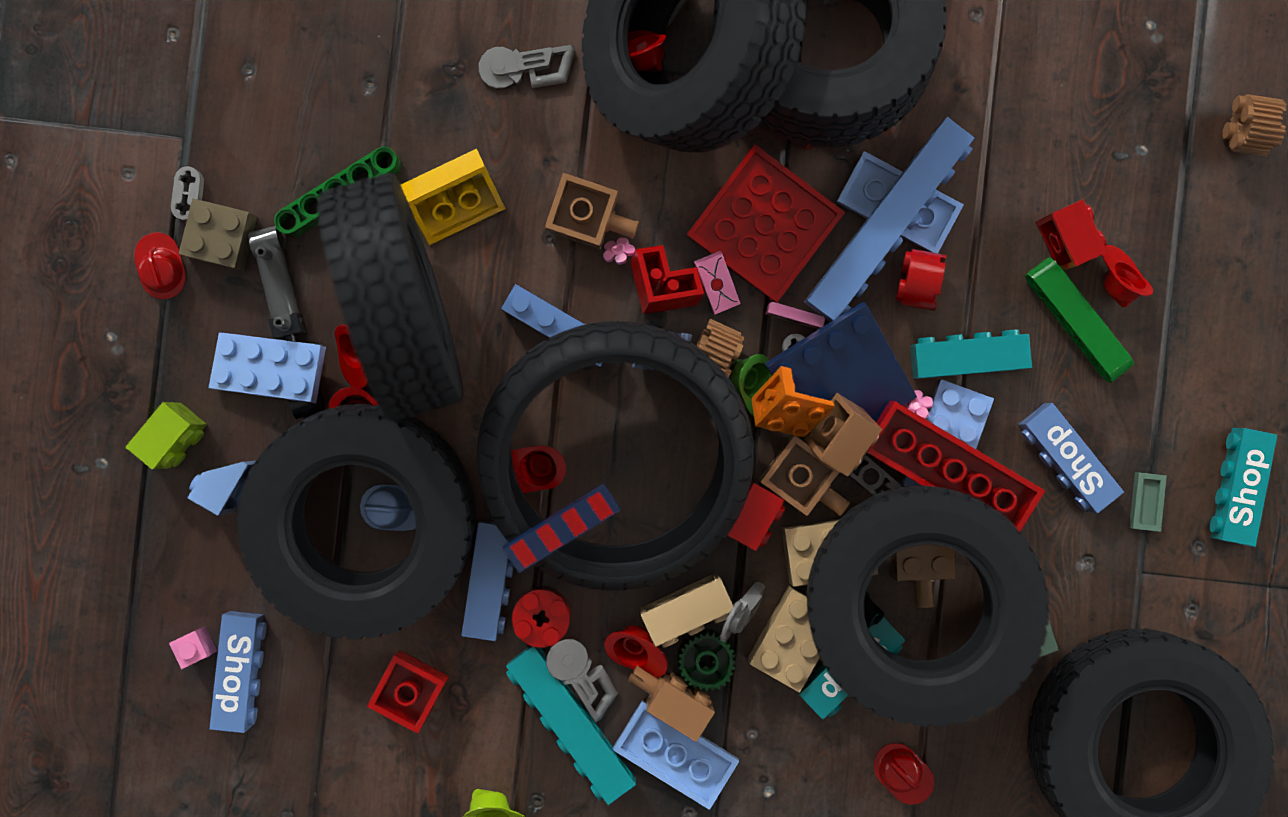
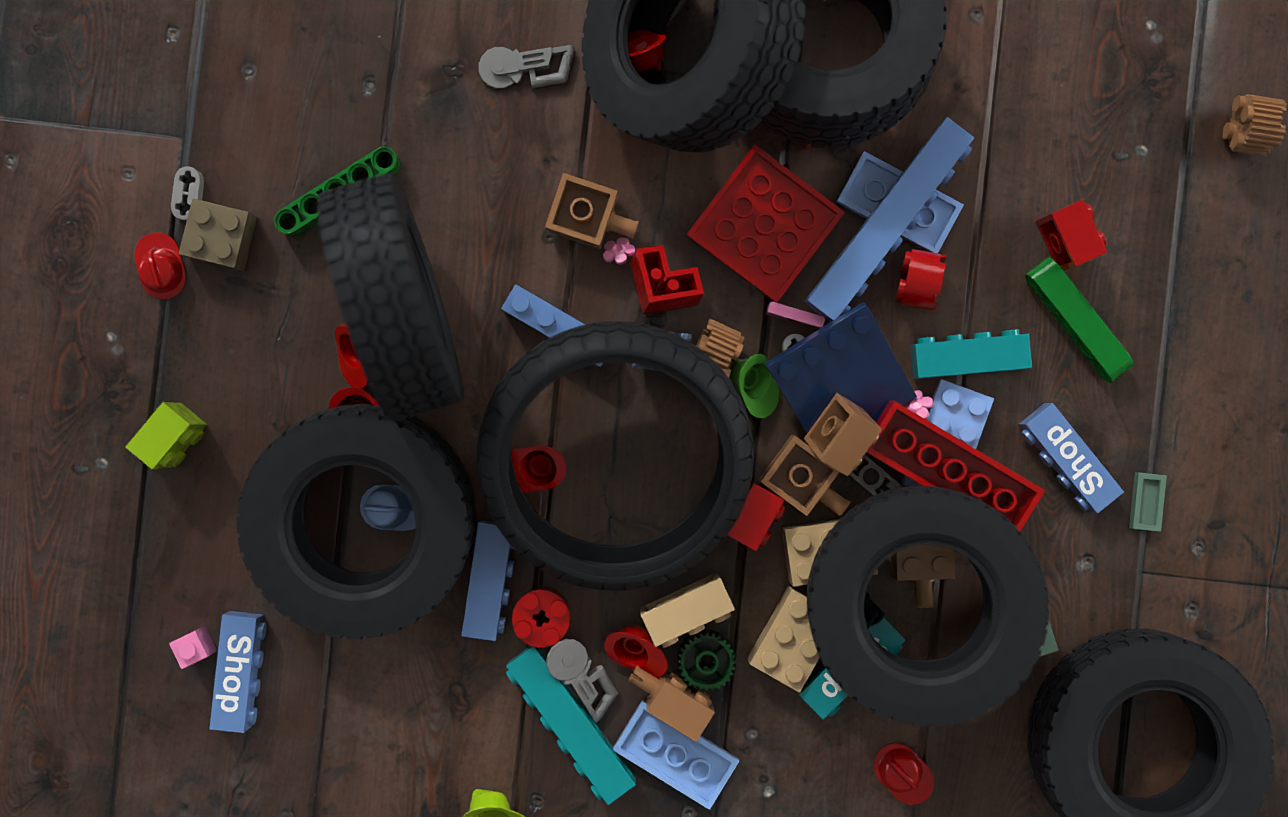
(220, 488): light blue slope -> none
(267, 367): light blue plate -> none
(285, 320): dark grey piece -> none
(408, 691): red brick -> none
(452, 197): yellow slope -> none
(561, 528): tile -> none
(717, 282): bright pink tile -> none
(743, 611): light grey piece -> none
(783, 410): orange bracket -> none
(1123, 278): red piece -> none
(1243, 486): teal brick -> none

